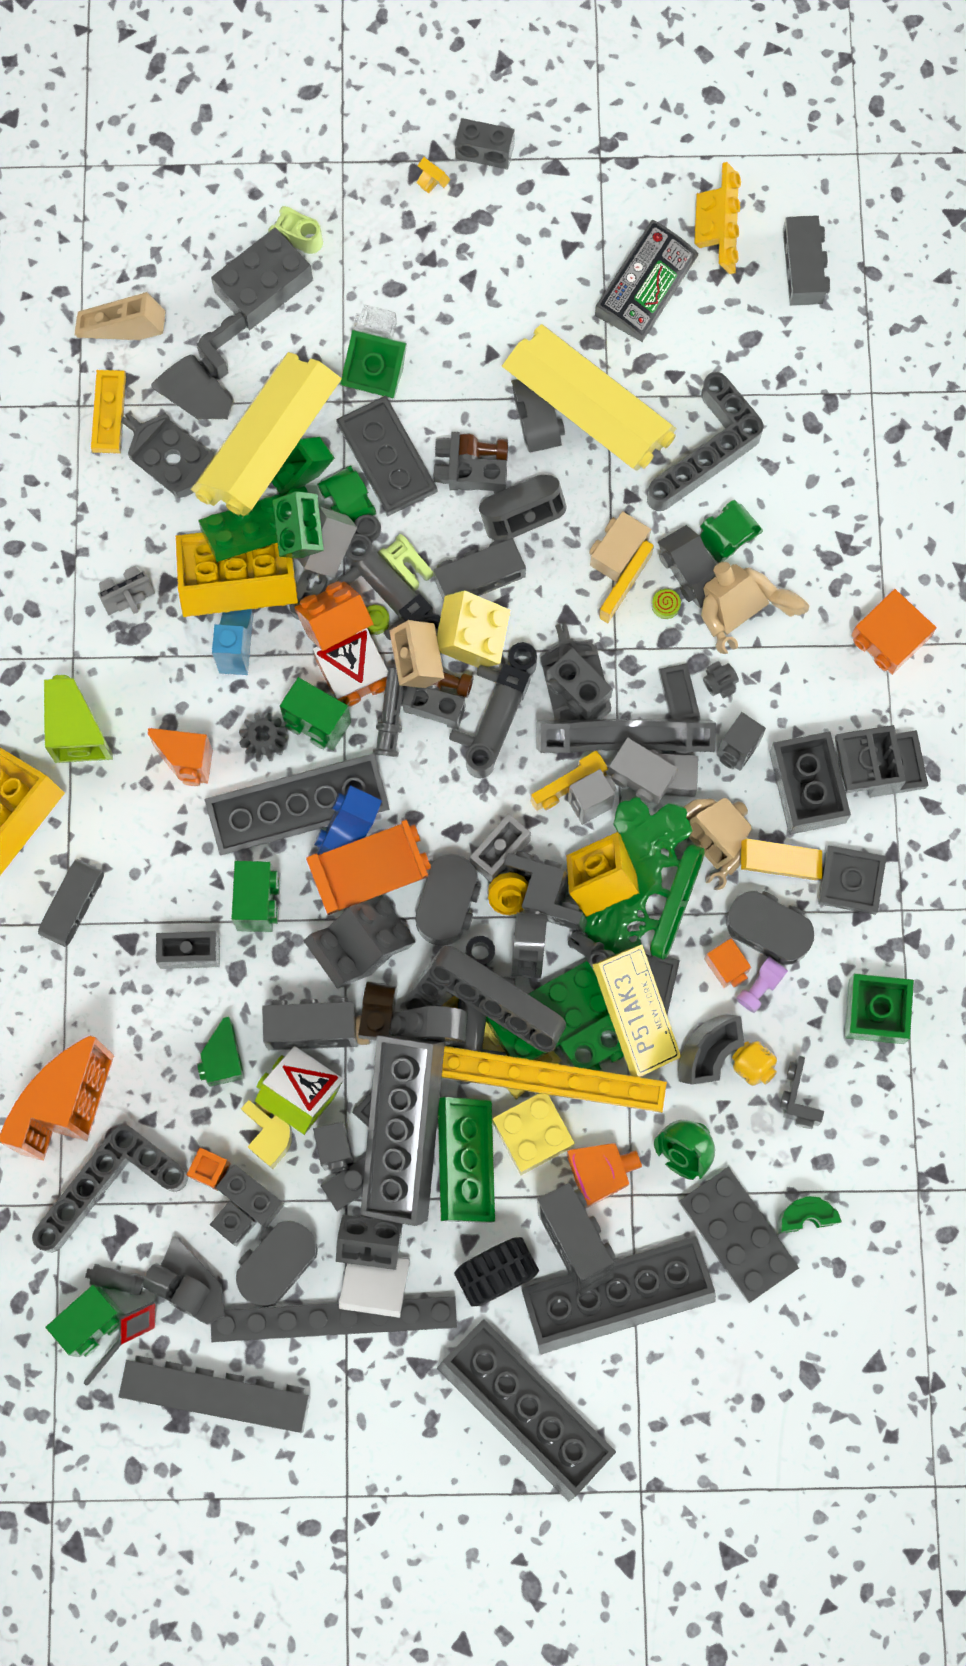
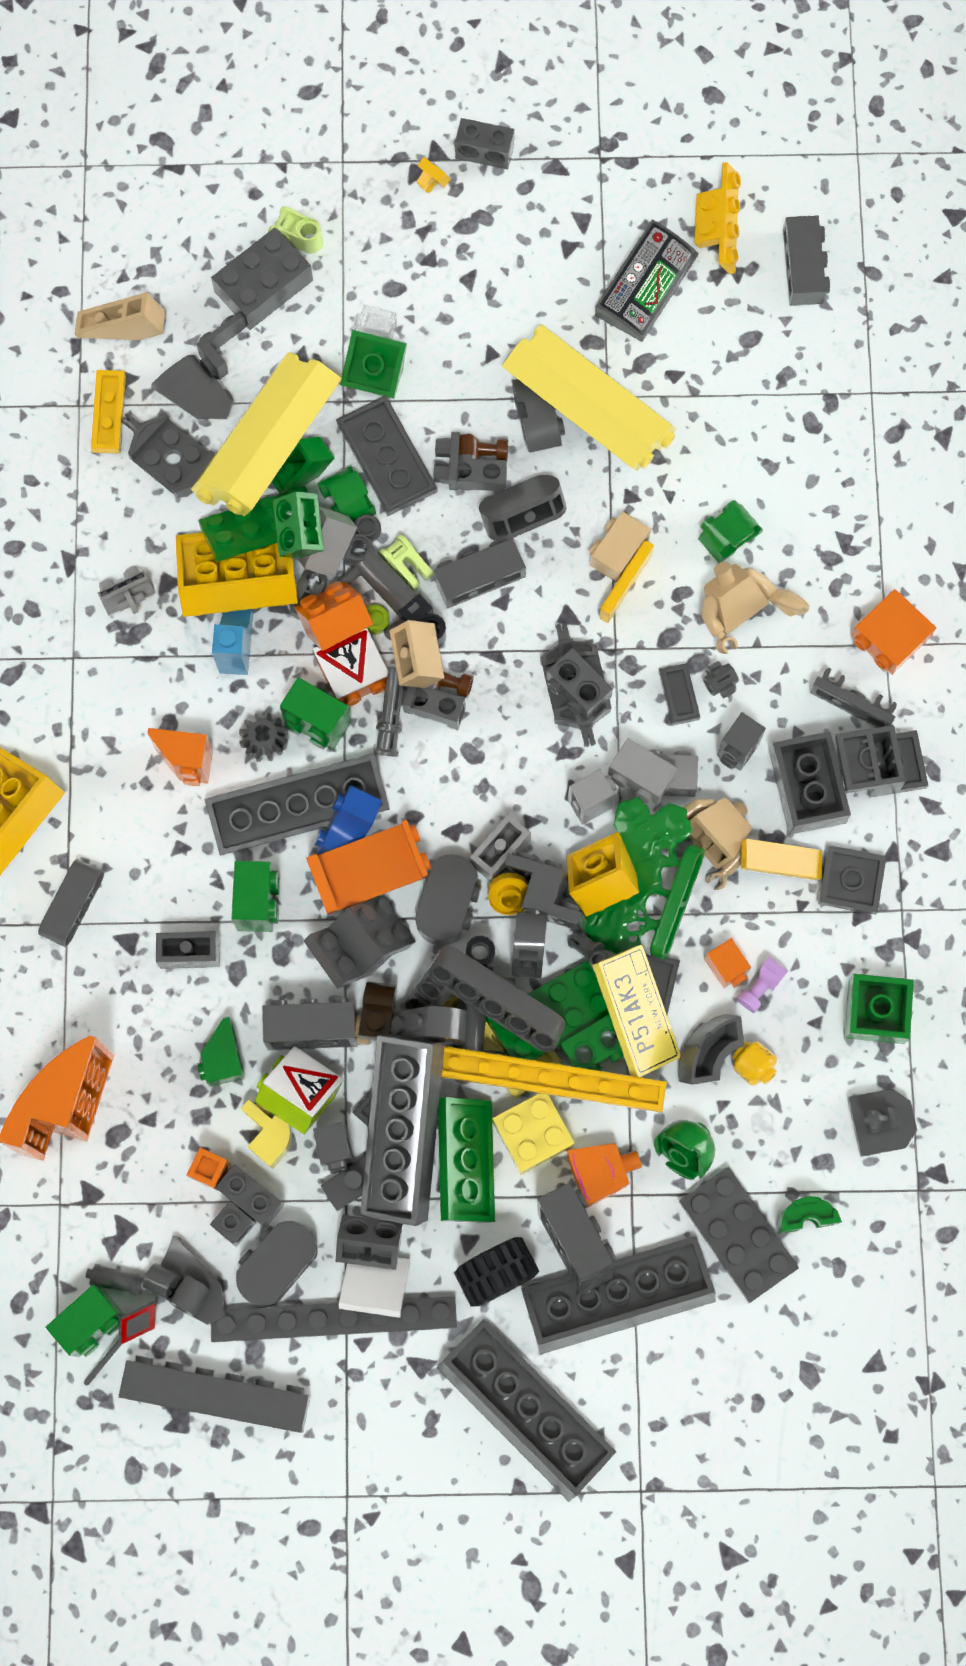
(70, 725): lime slope -> none
(102, 1182): dark grey beam -> none
(472, 629): light yellow brick -> none
(501, 710): dark grey piece -> none
(549, 795): yellow plate -> none
(610, 734): dark grey arch -> none
(666, 604): lime tile -> none
(689, 562): dark grey brick -> none
(712, 449): dark grey beam -> none
(770, 927): dark grey brick -> none
(804, 1115): dark grey bracket -> none
(852, 701): none -> dark grey plate
(882, 1121): none -> dark grey piece

